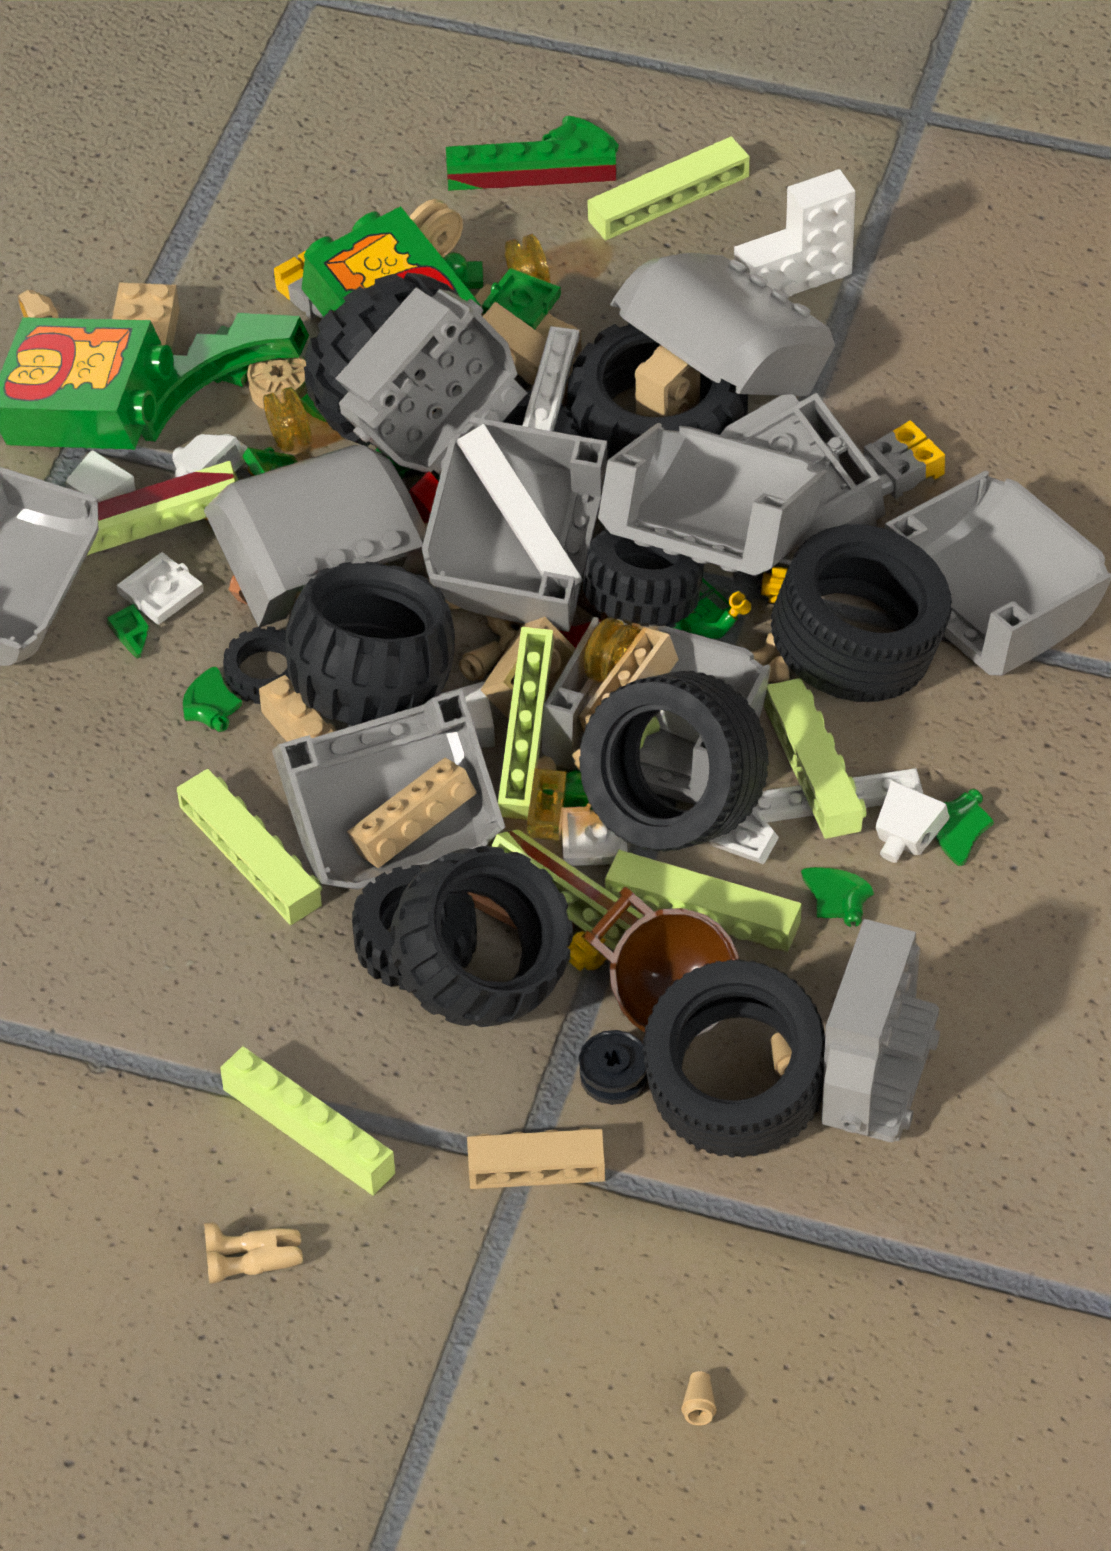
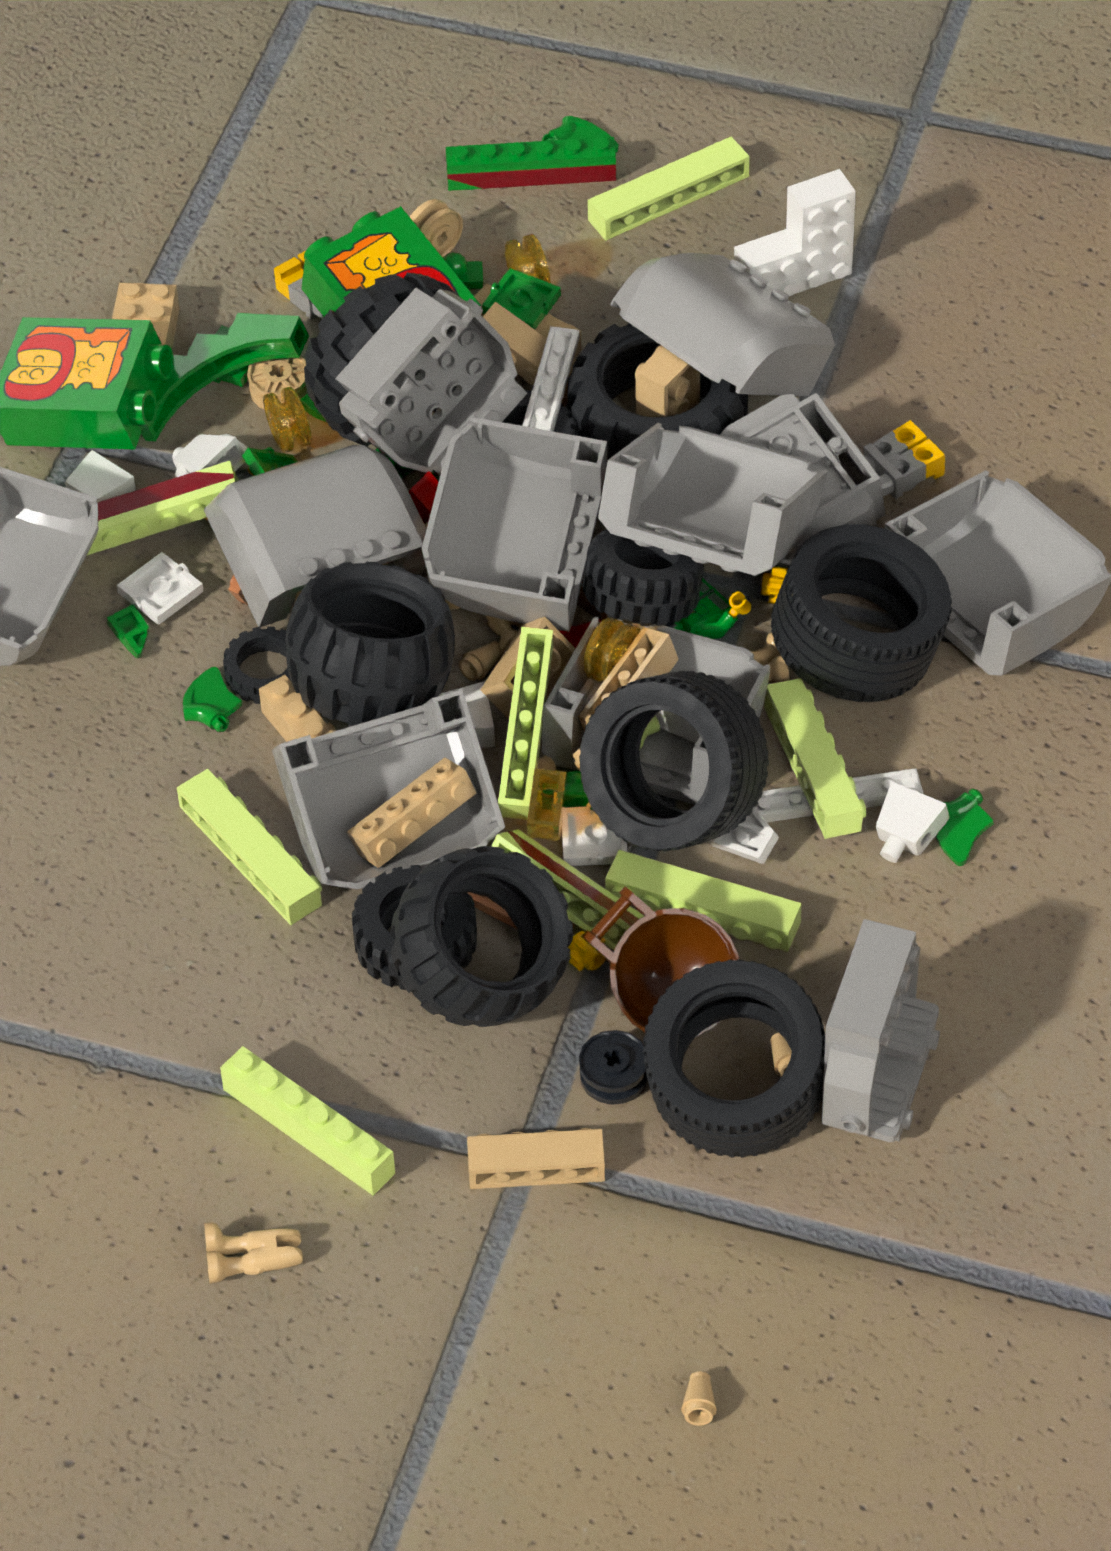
(36, 305): tan rock -> none
(516, 503): white tile -> none
(837, 893): green arm -> none

